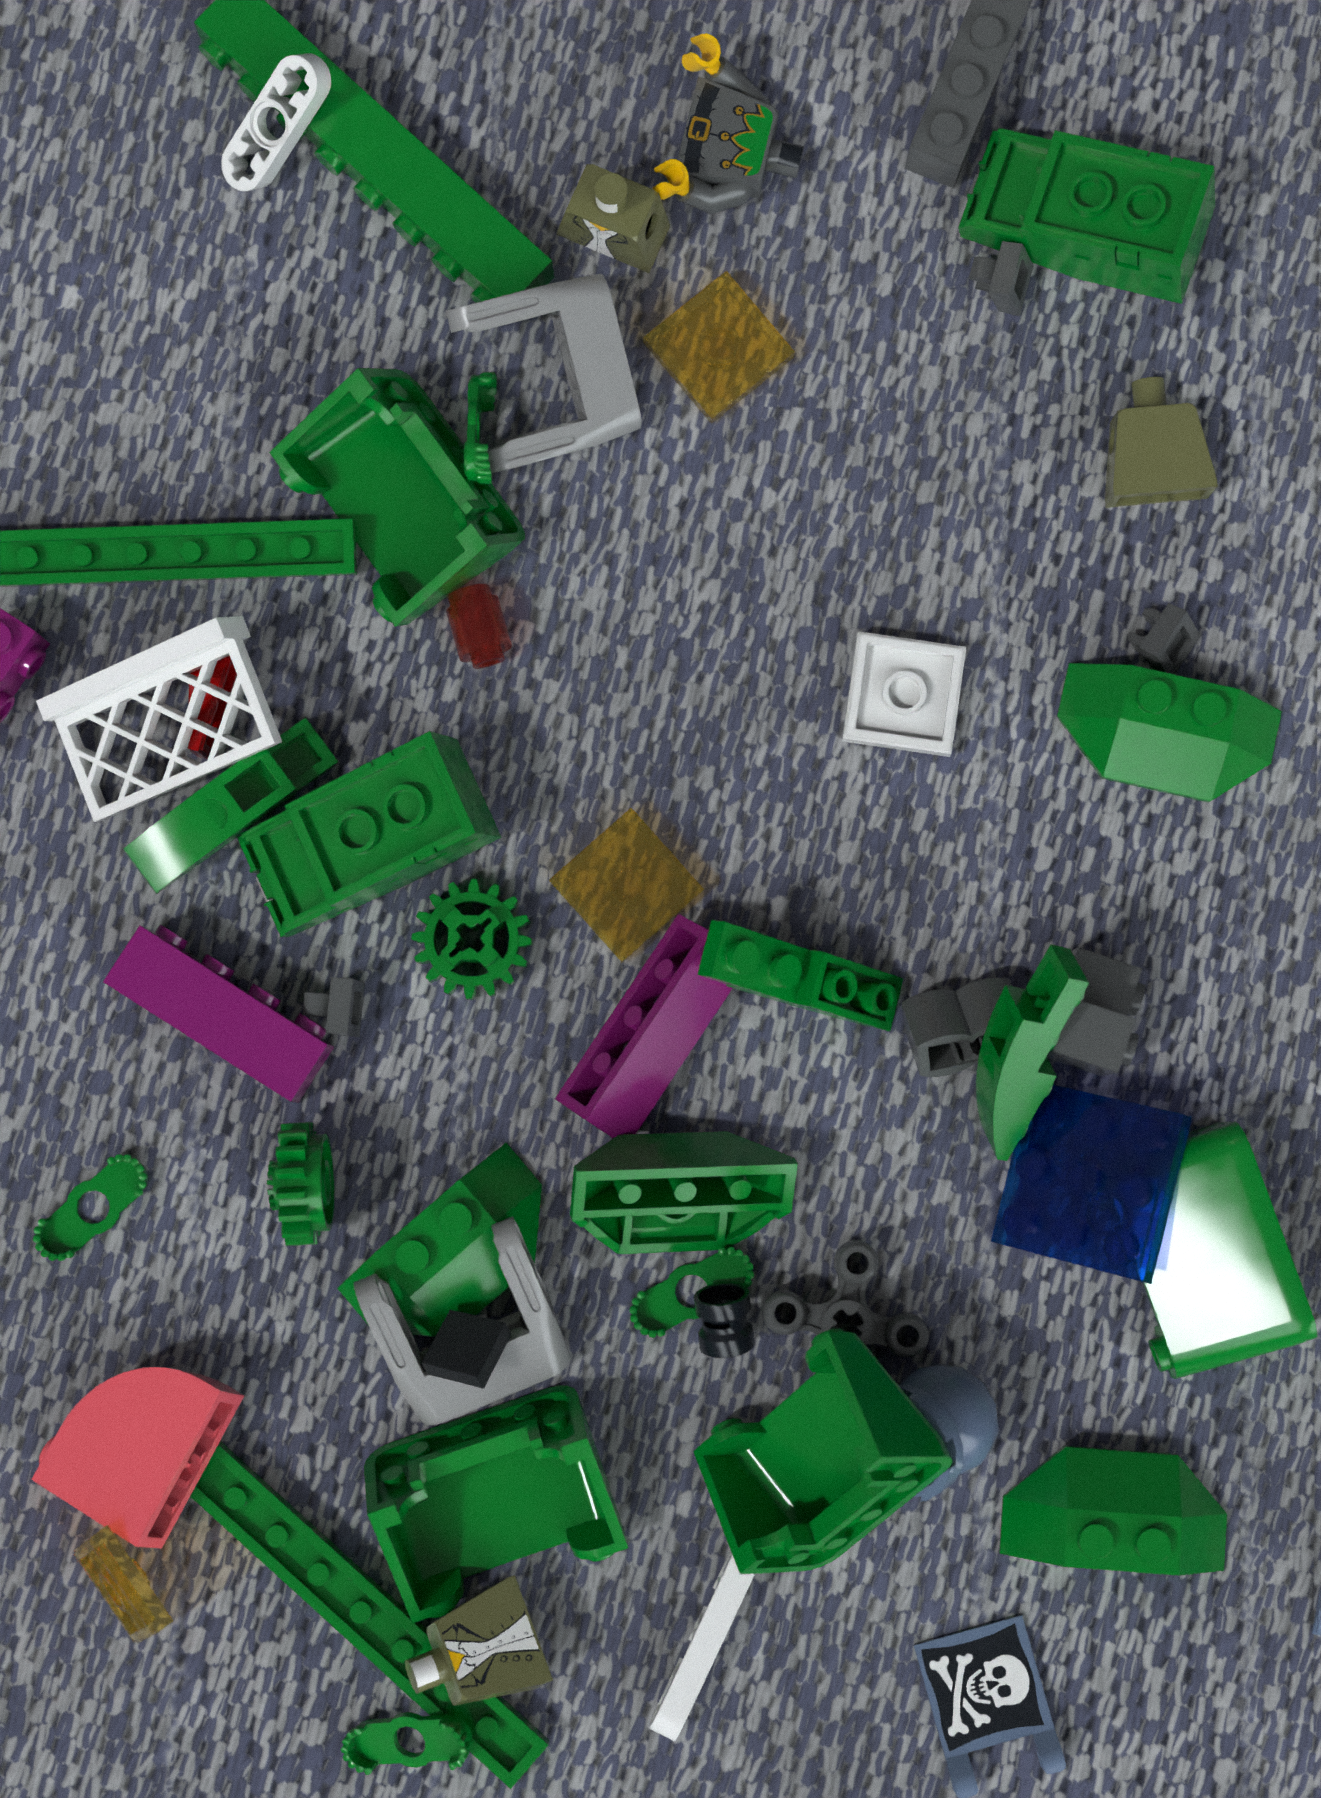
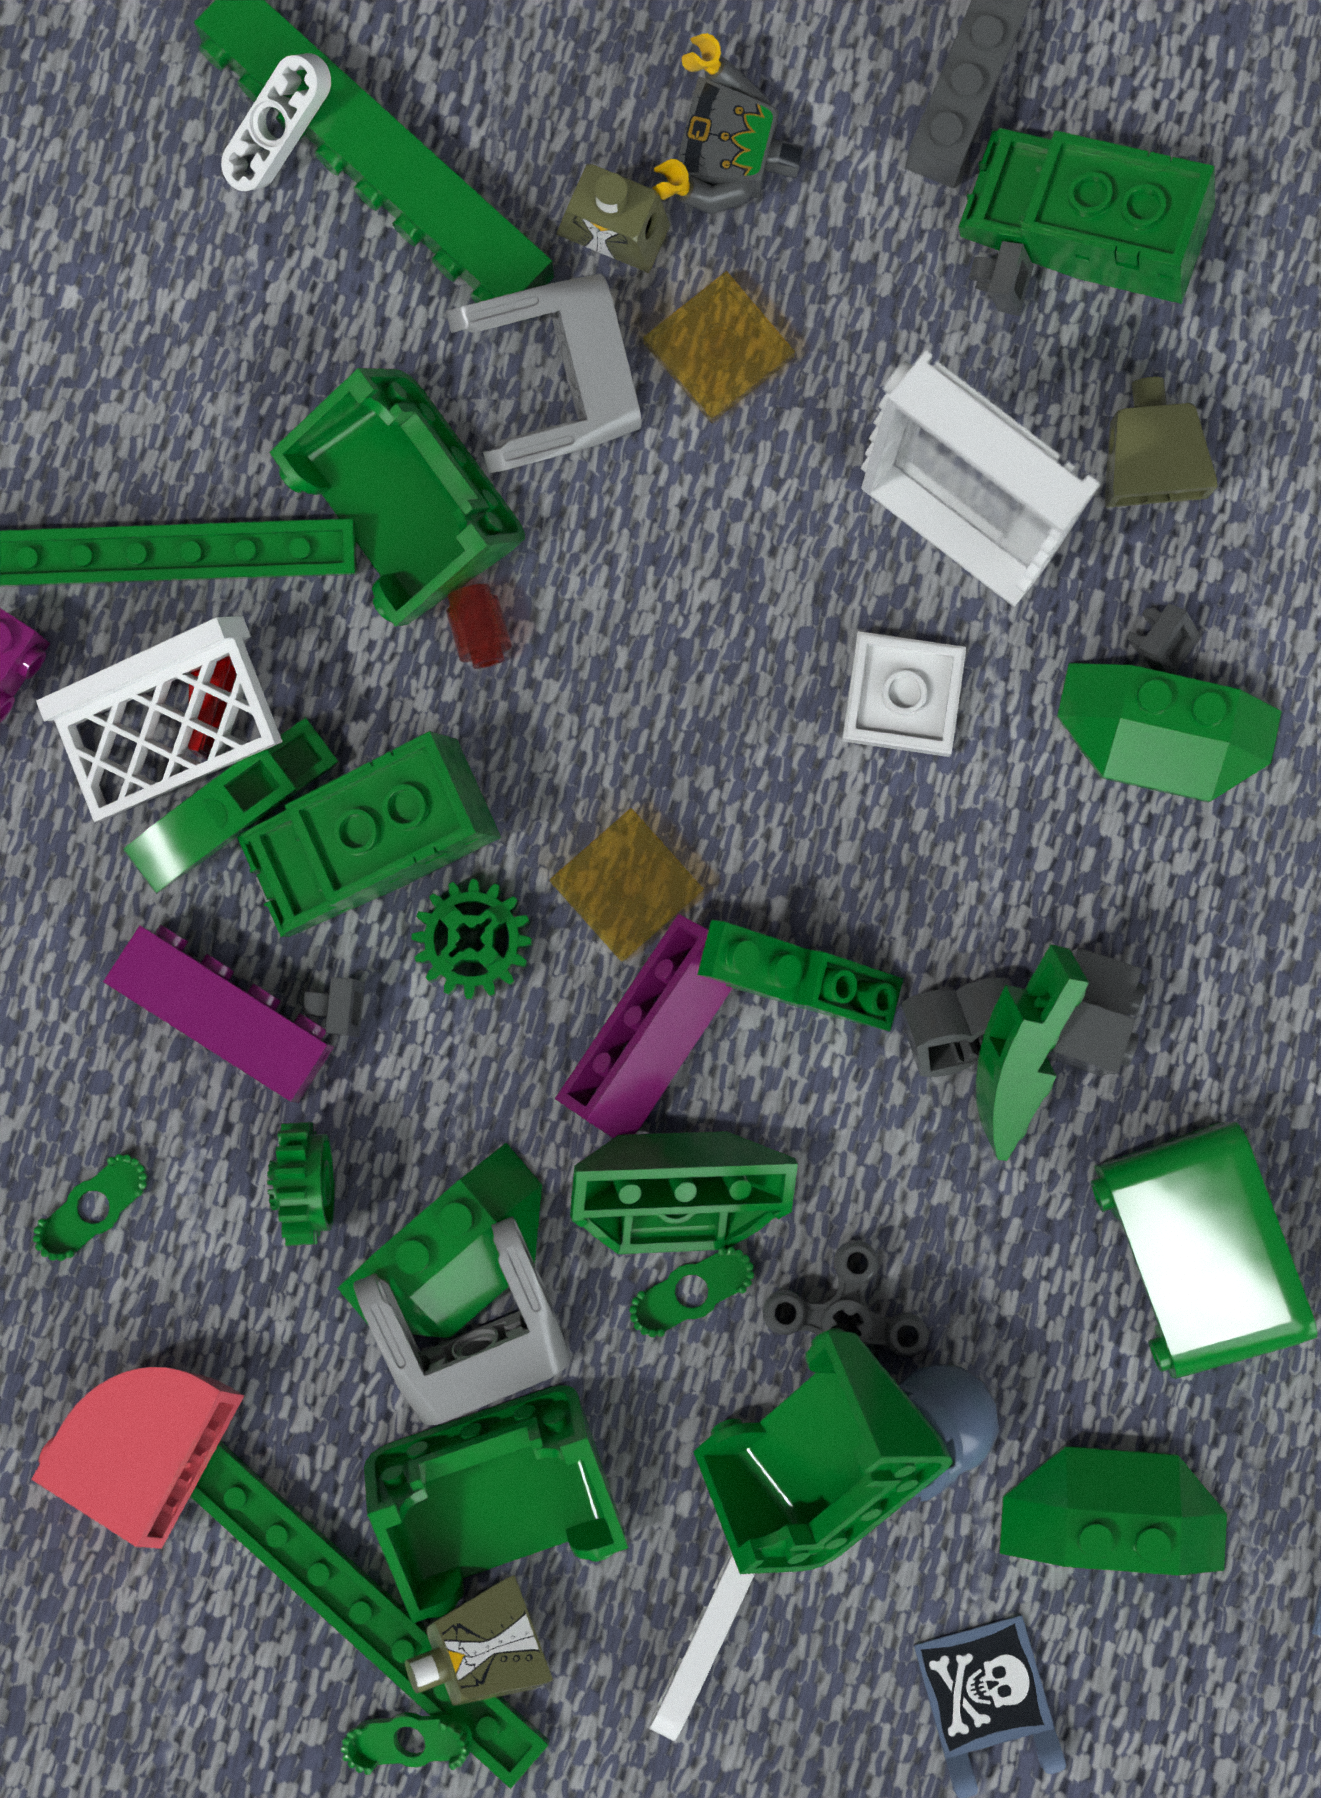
(122, 1585): clear yellow plate -> none
(466, 1348): black piece -> none
(480, 399): green piece -> none
(724, 1320): black wheel -> none
(971, 478): none -> white window
(1093, 1183): clear blue plate -> none

